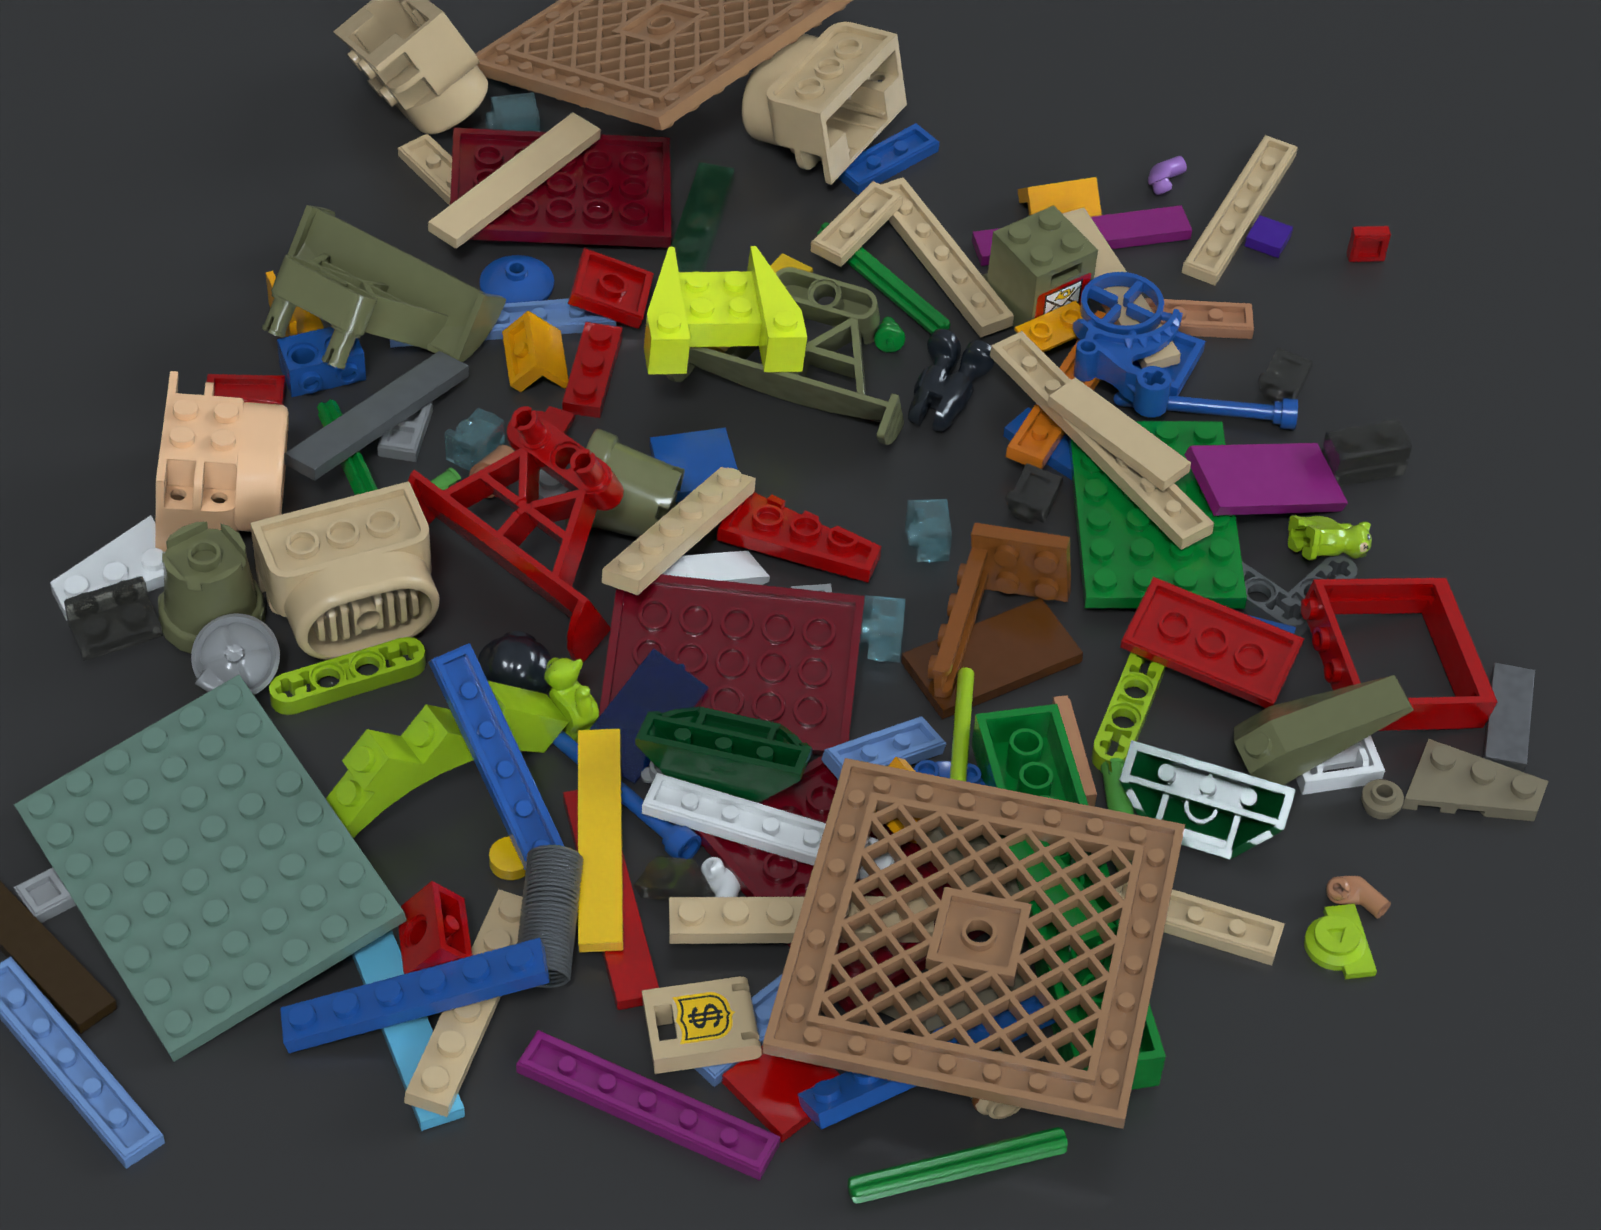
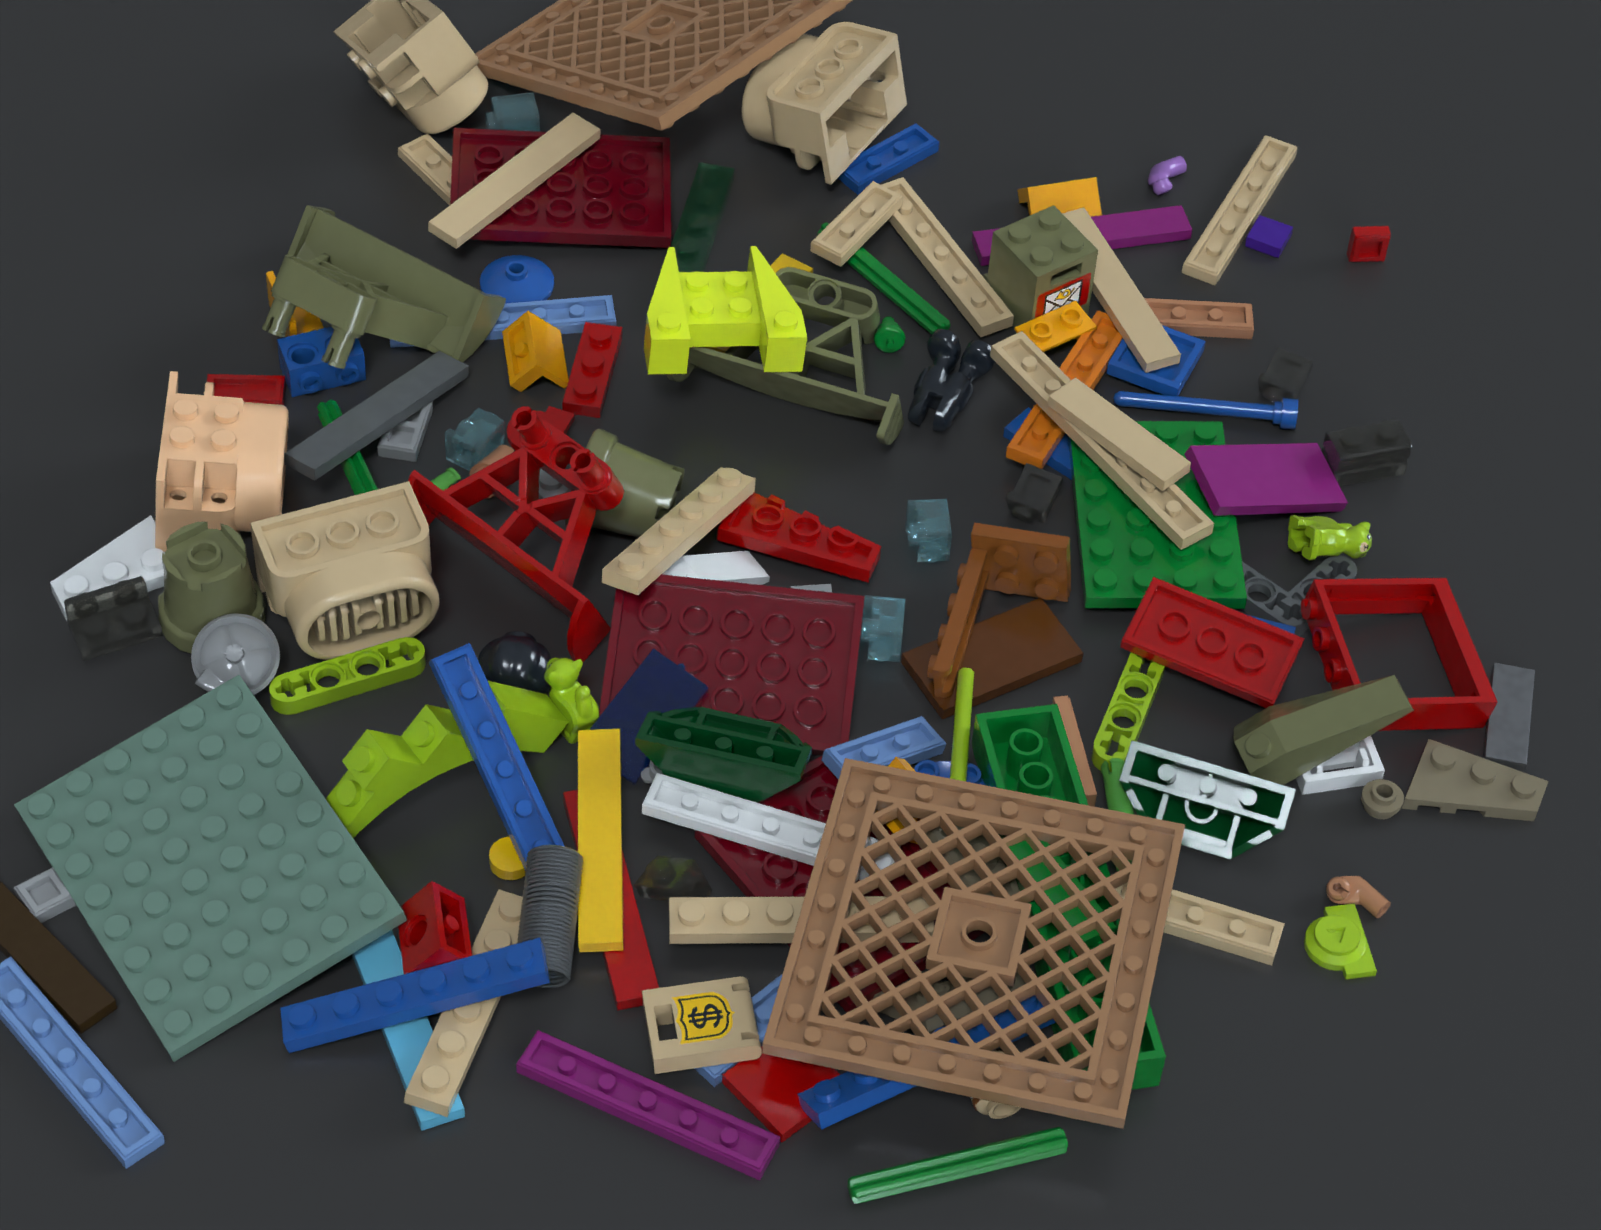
(611, 288): red tile -> none
(677, 839): blue piece -> none
(696, 452): blue tile -> none
(721, 880): white arm -> none
(1110, 349): blue piece -> none

